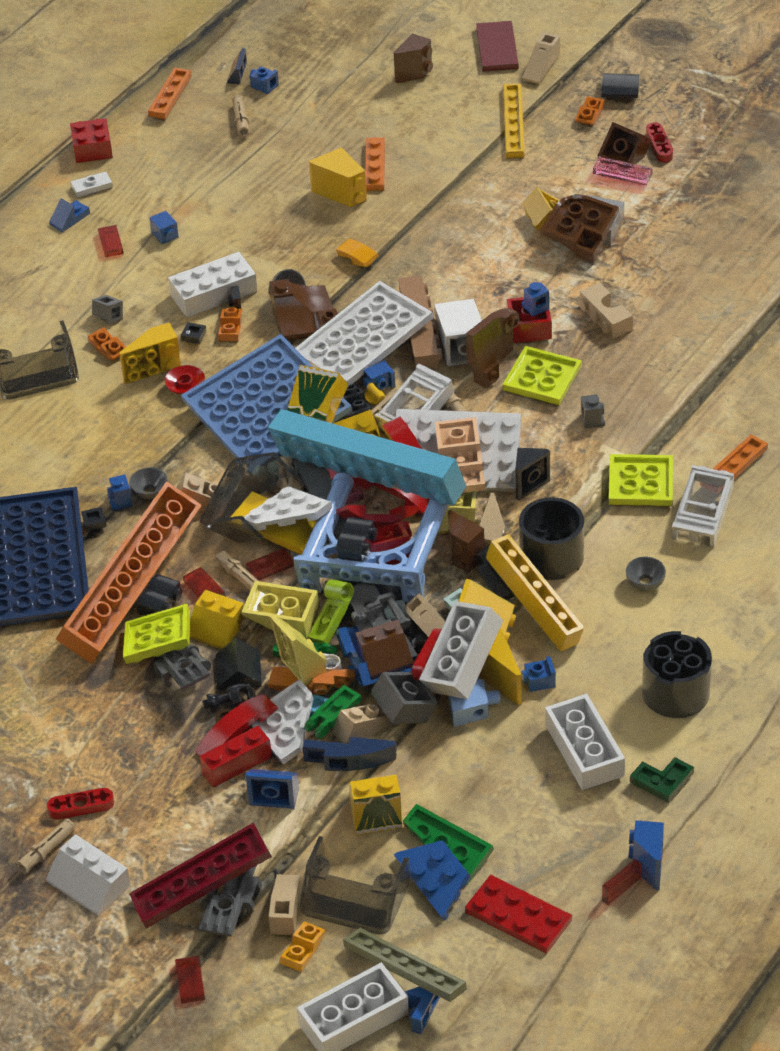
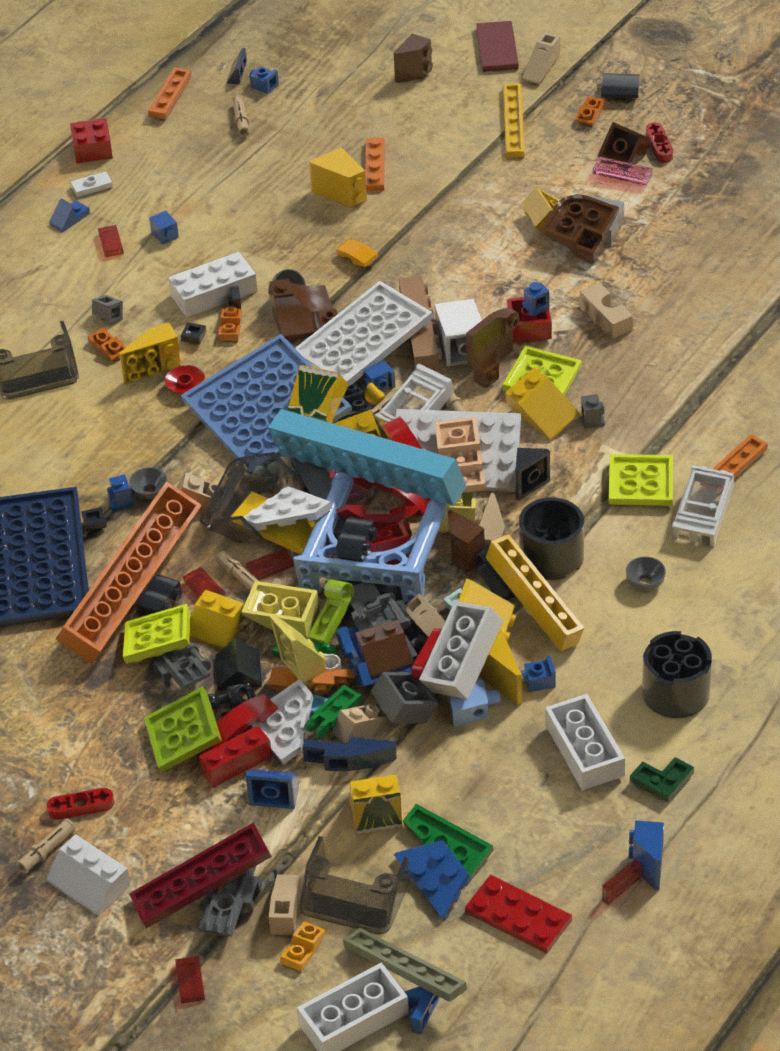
(182, 729): none -> lime plate
(541, 404): none -> yellow slope

